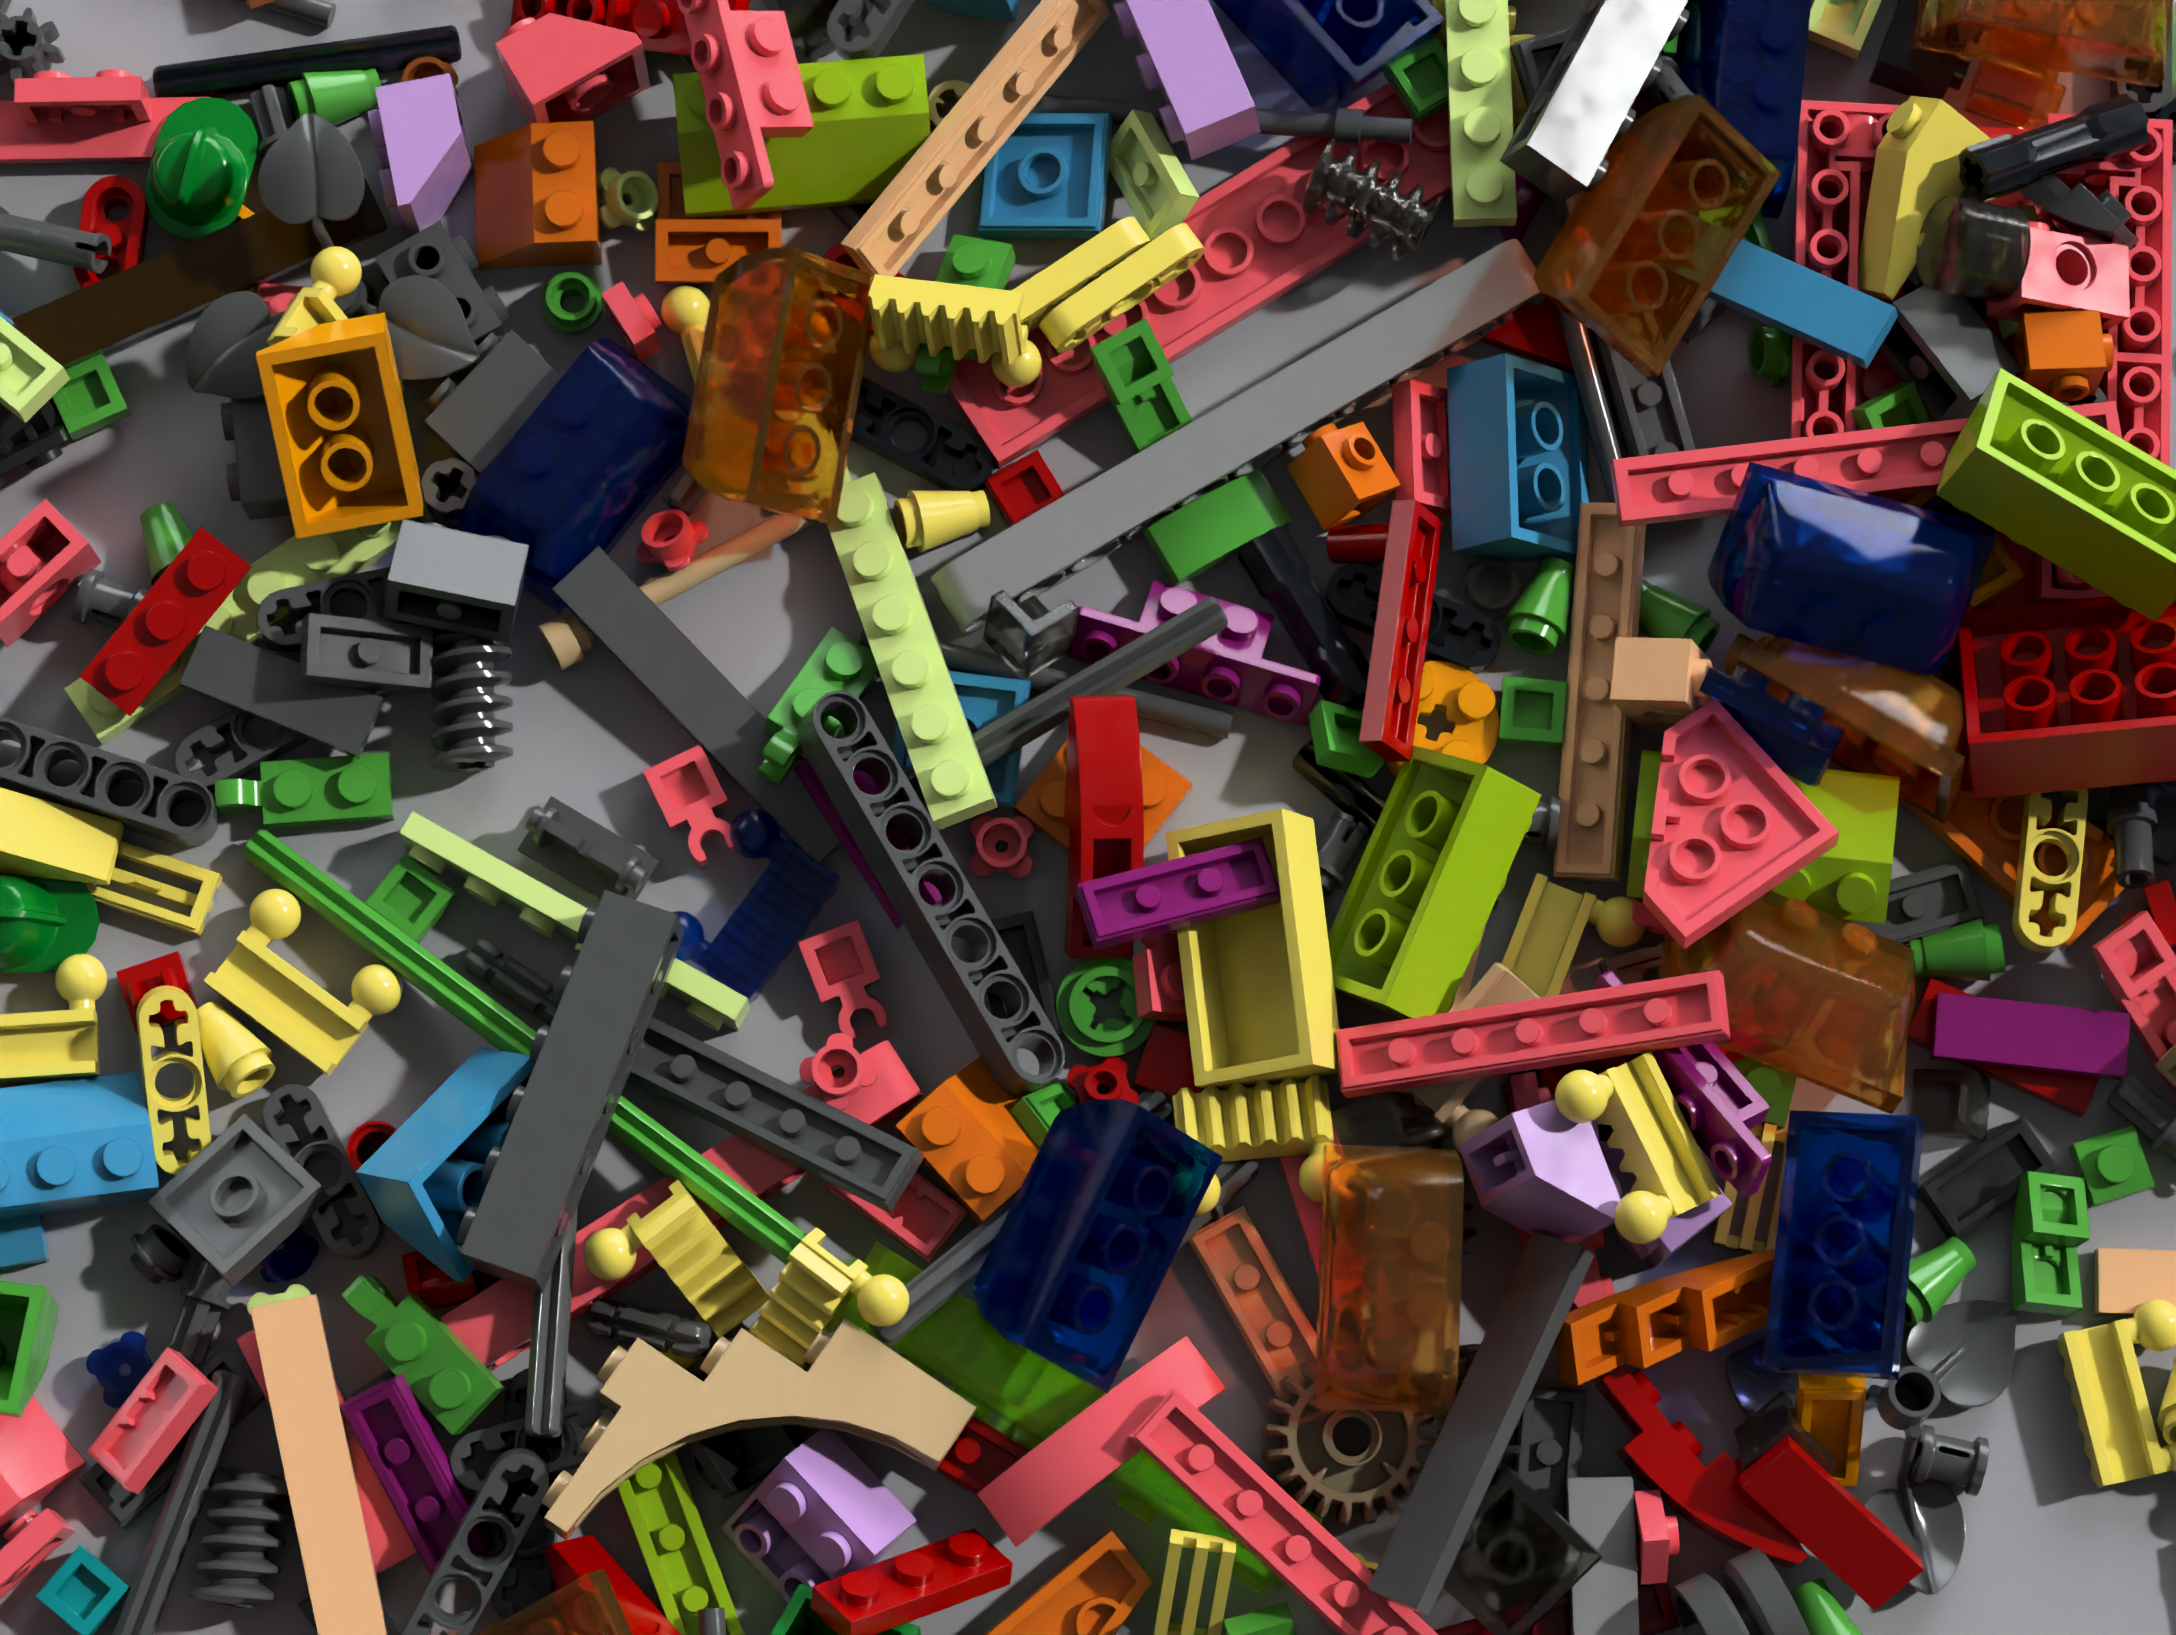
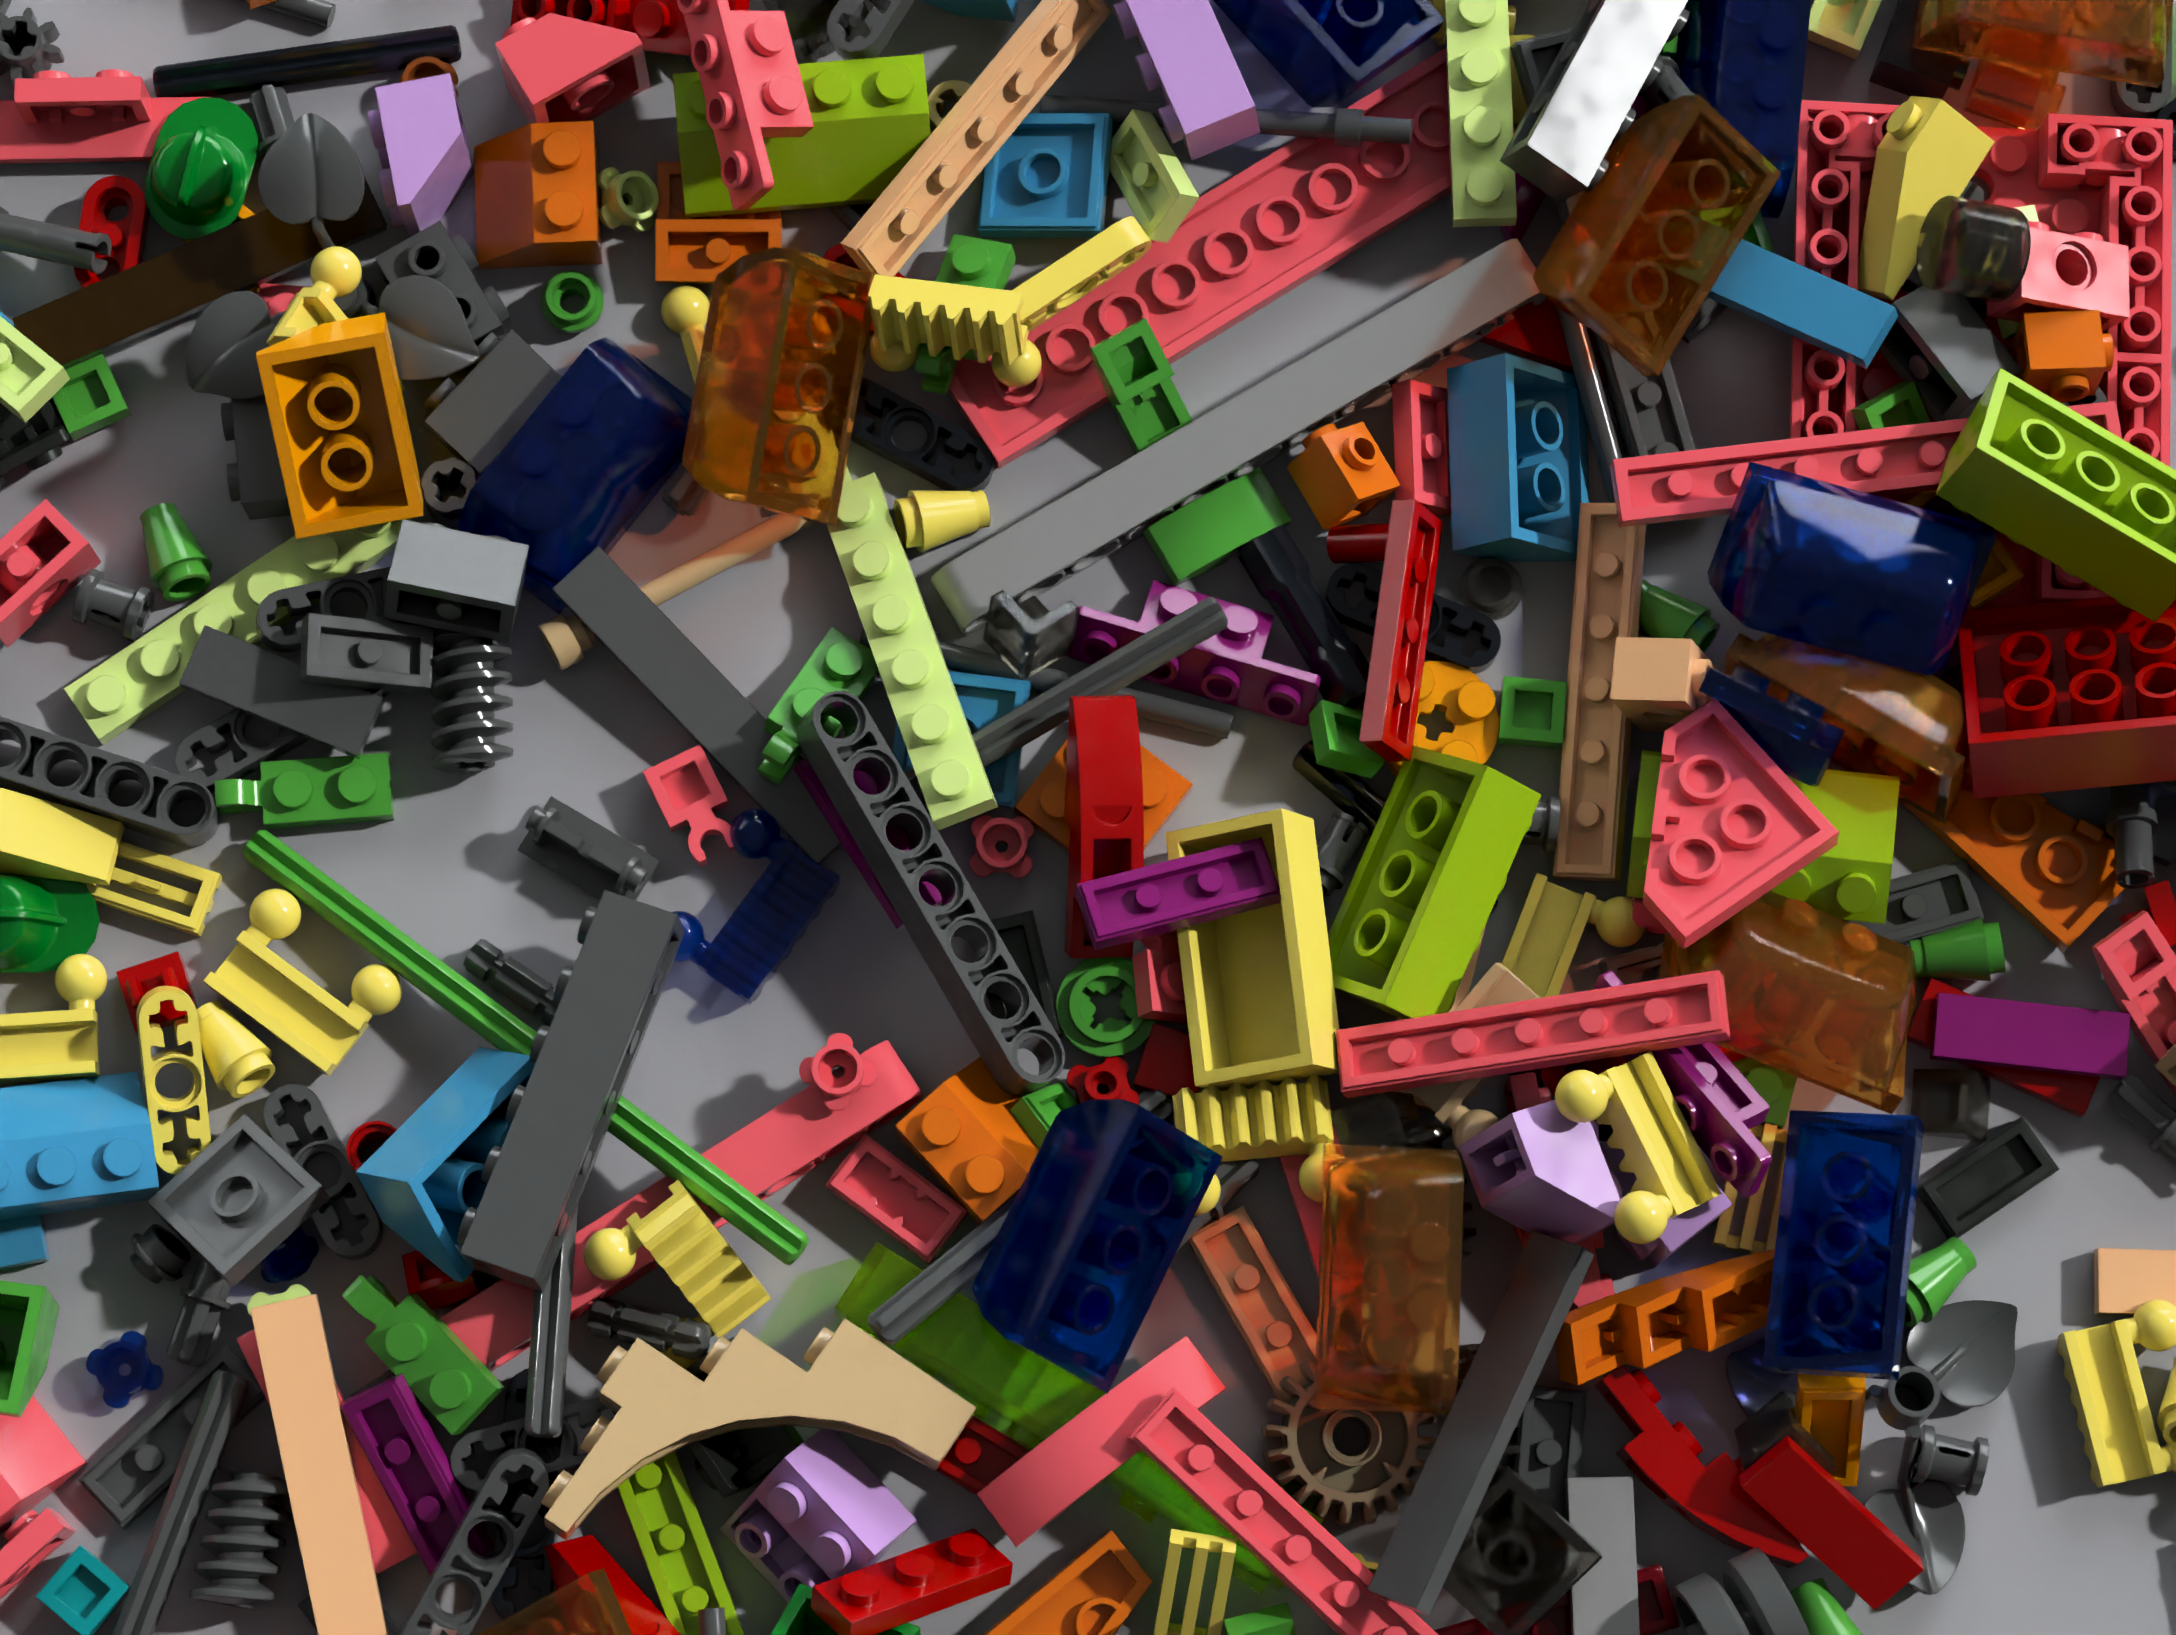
(152, 1420): coral plate -> none
(165, 621): red plate -> none
(334, 94): bright green cone -> none
(411, 898): bright green plate -> none
(549, 911): yellowish green plate -> none
(633, 319): coral plate -> none
(670, 539): coral plate -> none
(774, 1115): dark grey tile -> none
(814, 1295): light yellow gear -> none
(842, 967): coral plate -> none
(1023, 488): red tile -> none
(1122, 288): light yellow beam -> none
(1369, 202): clear smoke piece -> none
(1421, 80): bright green tile -> none
(1542, 610): bright green cone -> none
(1655, 1537): coral plate -> none
(1770, 354): bright green plate -> none
(2013, 161): black axle -> none
(2045, 1239): bright green slope -> none
(2061, 907): light yellow beam -> none
(2081, 209): dark grey slope -> none
(2112, 1166): bright green plate -> none

